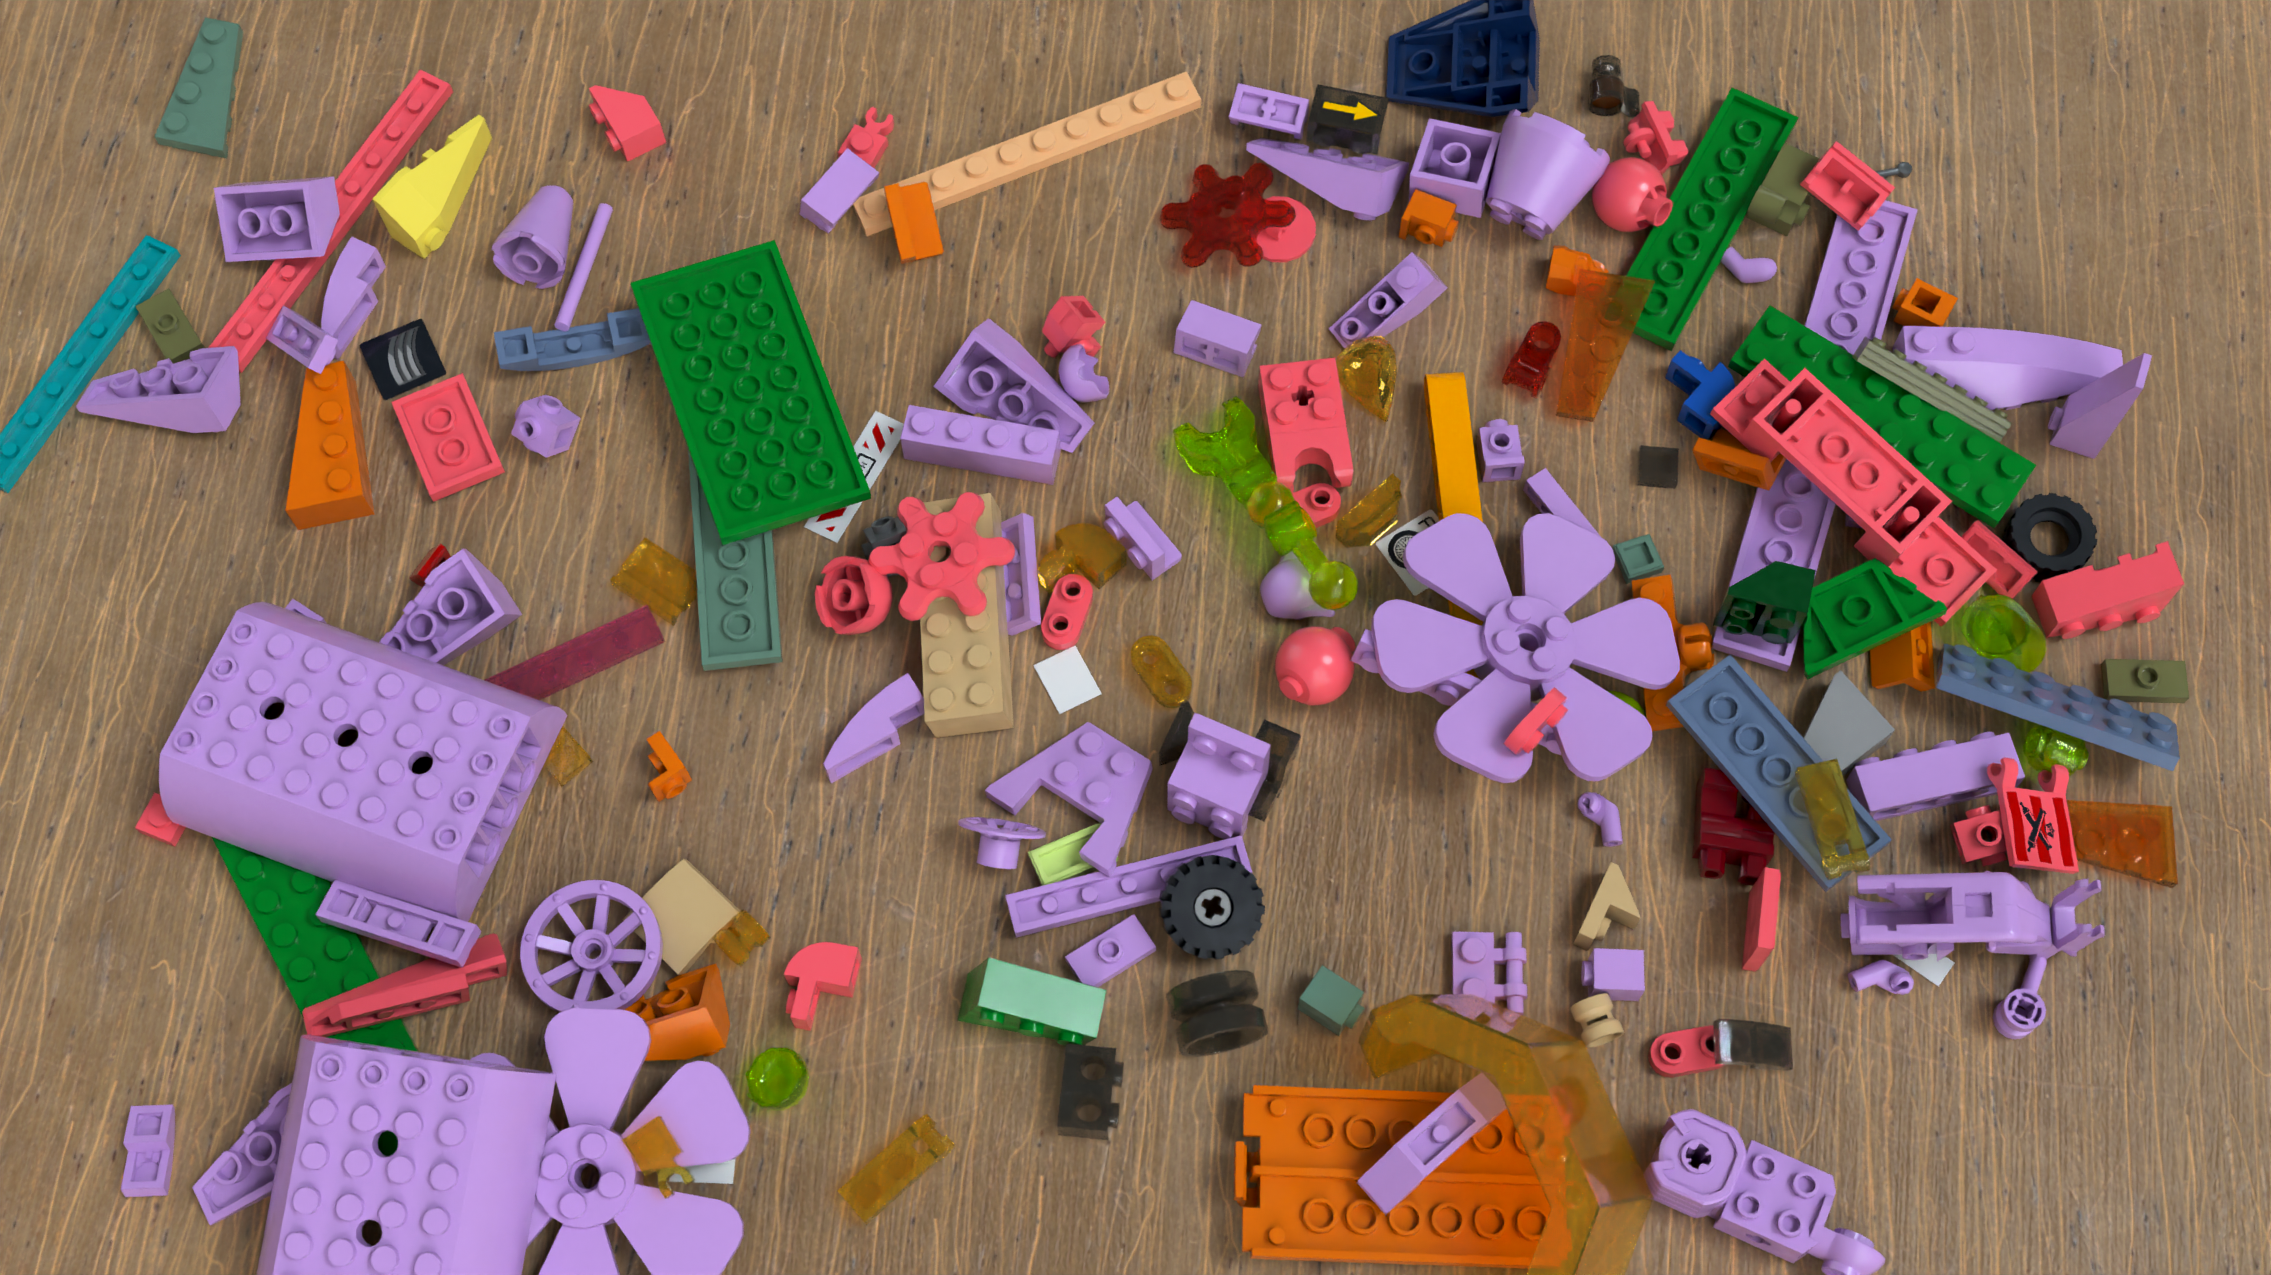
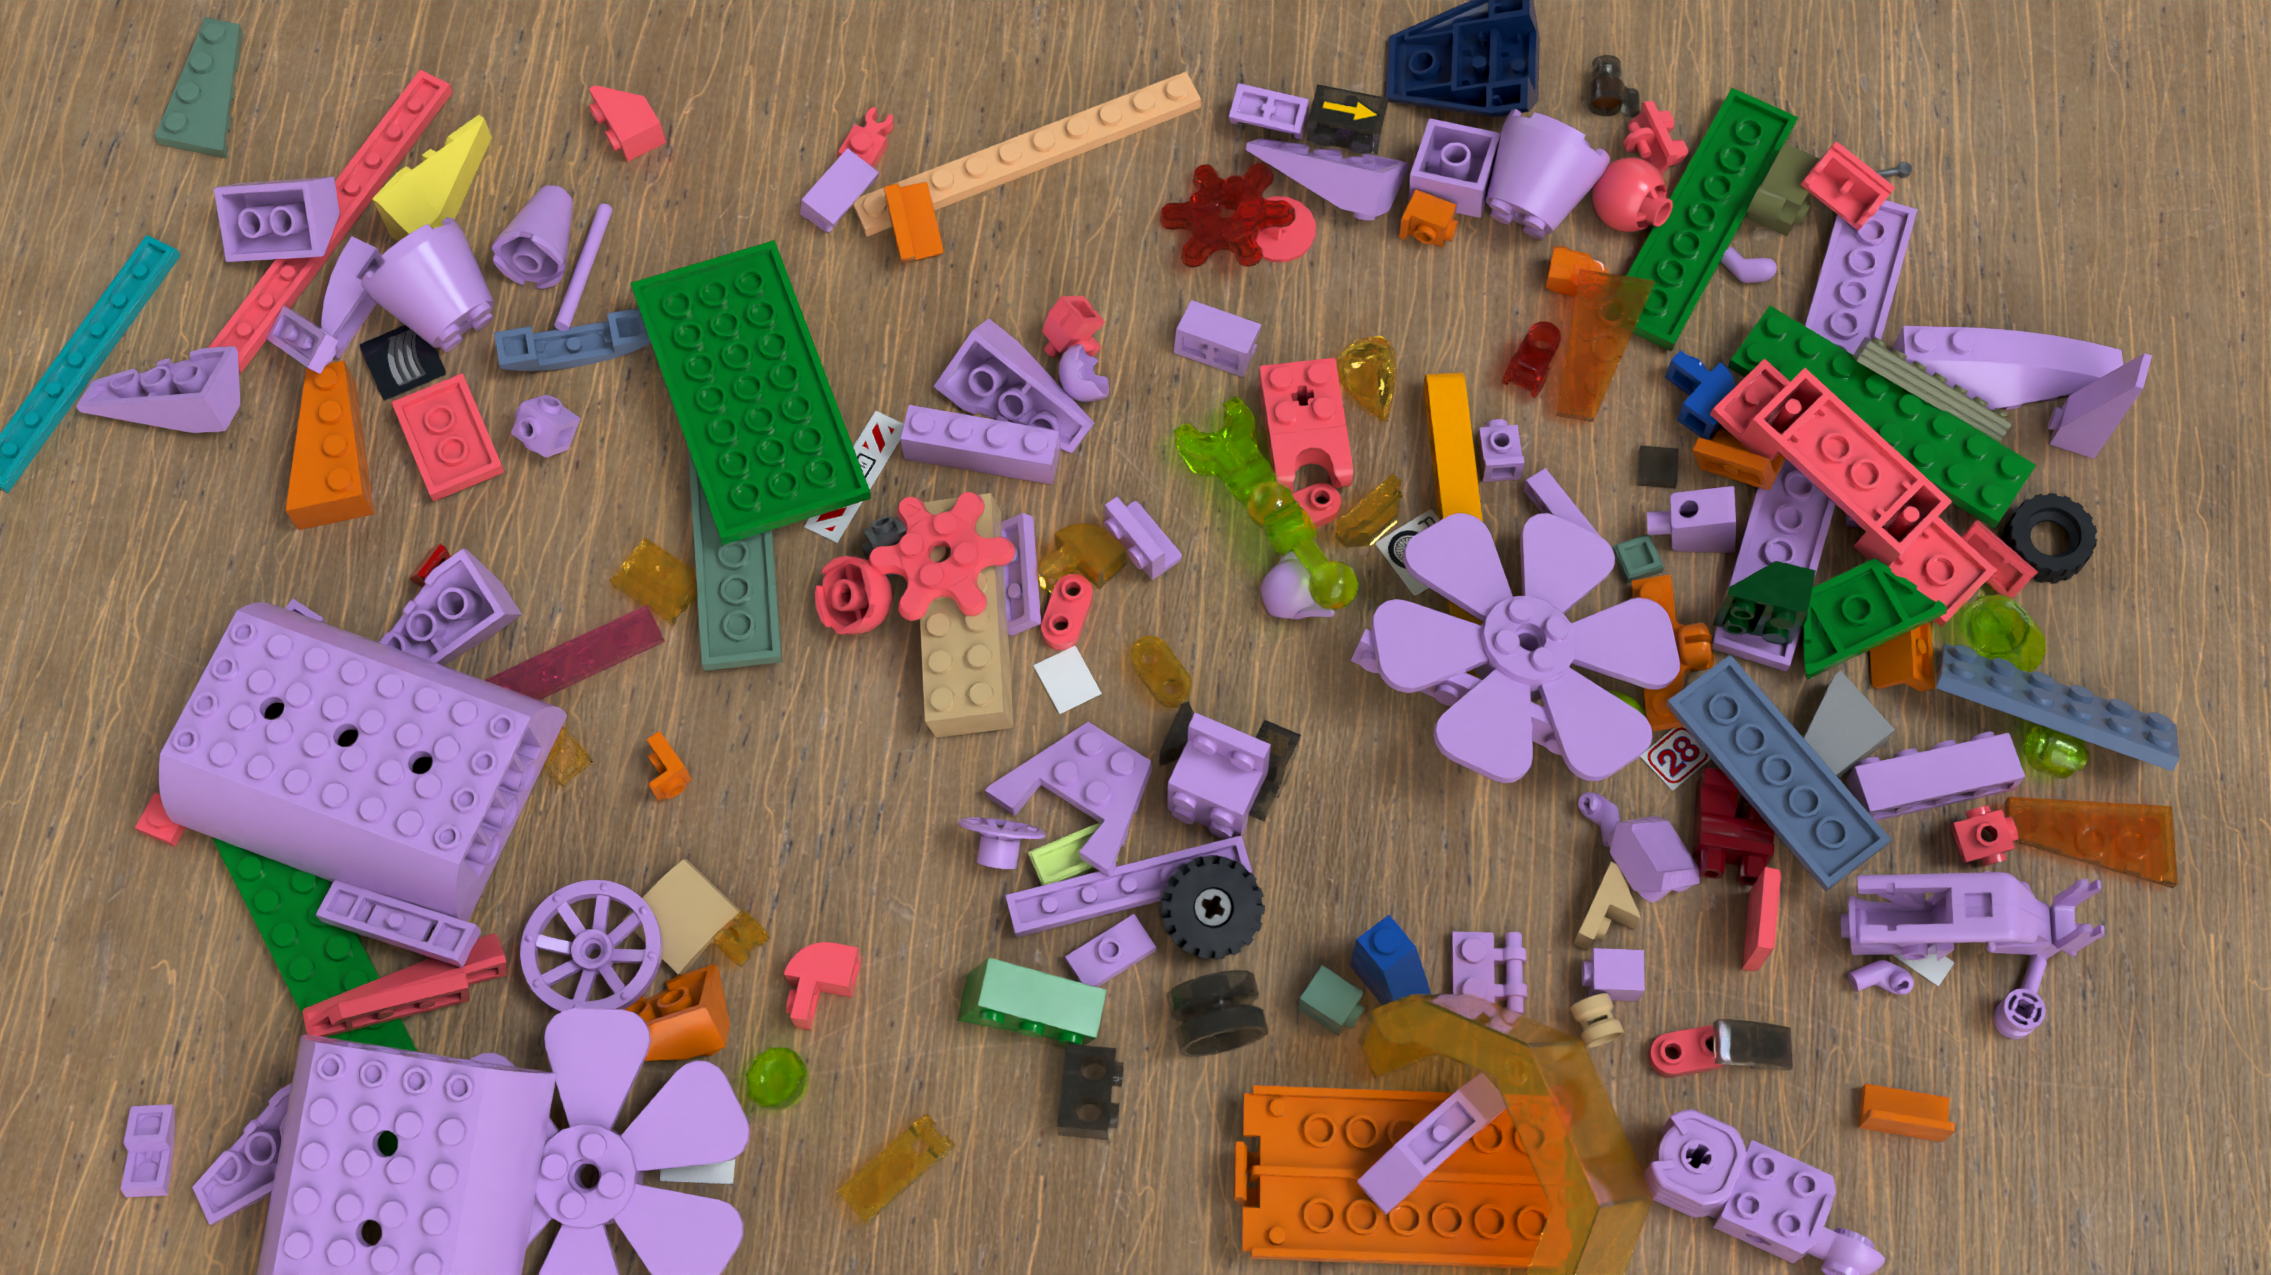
(169, 326): olive plate -> none
(433, 285): none -> lavender cone
(655, 1150): clear yellow plate -> none
(874, 728): lavender slope -> none
(1315, 664): coral brick -> none
(1388, 963): none -> blue slope
(1390, 302): lavender slope -> none
(1527, 733): coral plate -> none
(1652, 857): none -> lavender slope
(1675, 757): none -> sticker
(1698, 520): none -> lavender torso
(1832, 818): clear yellow plate -> none
(1905, 1113): none -> orange panel
(1923, 305): orange brick -> none
(2035, 821): coral flag -> none
(2108, 595): coral wedge -> none
(2145, 680): olive plate -> none

